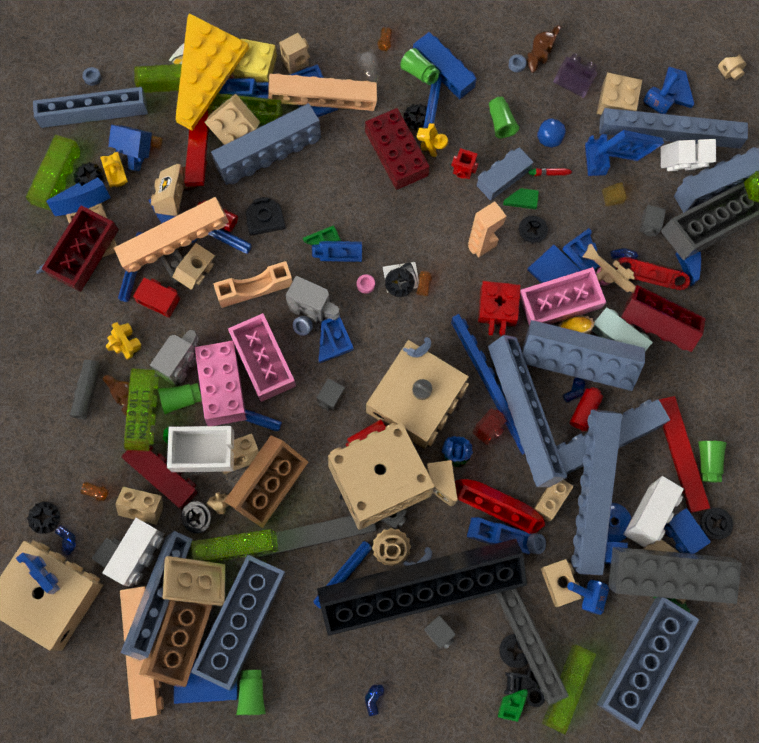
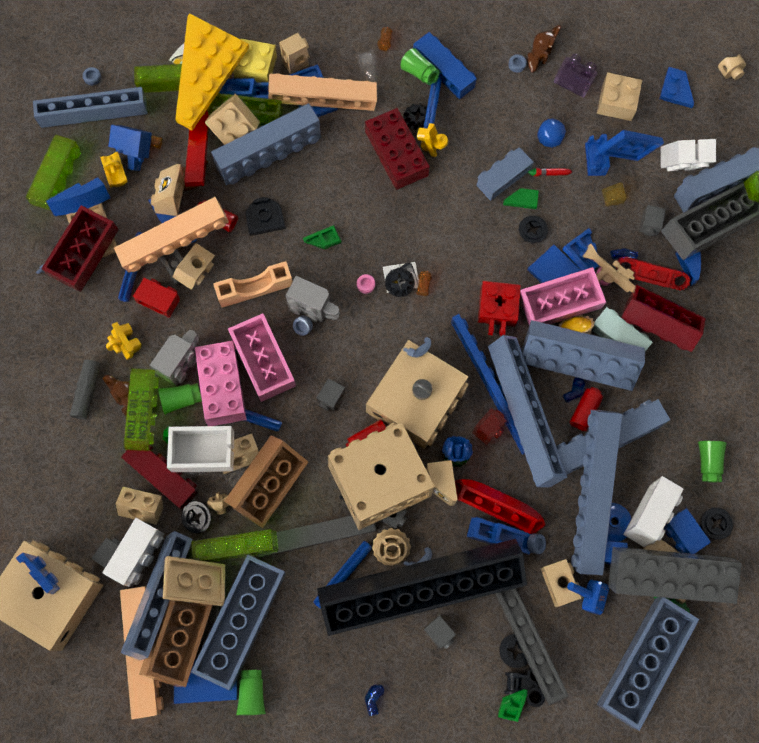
(48, 524): black gear -> none
(68, 541): clear blue arm -> none
(94, 170): black gear -> none
(99, 493): clear orange pin -> none
(231, 240): blue axle -> none
(333, 340): blue wing -> none
(338, 251): blue hinge -> none
(465, 164): red brick -> none
(485, 224): light nougat arch -> none
(502, 118): bright green plant -> none
(553, 499): tan brick -> none
(573, 678): clear neon green brick -> none
(659, 99): blue piece -> none
(674, 127): sand blue brick -> none
(683, 457): red tile -> none

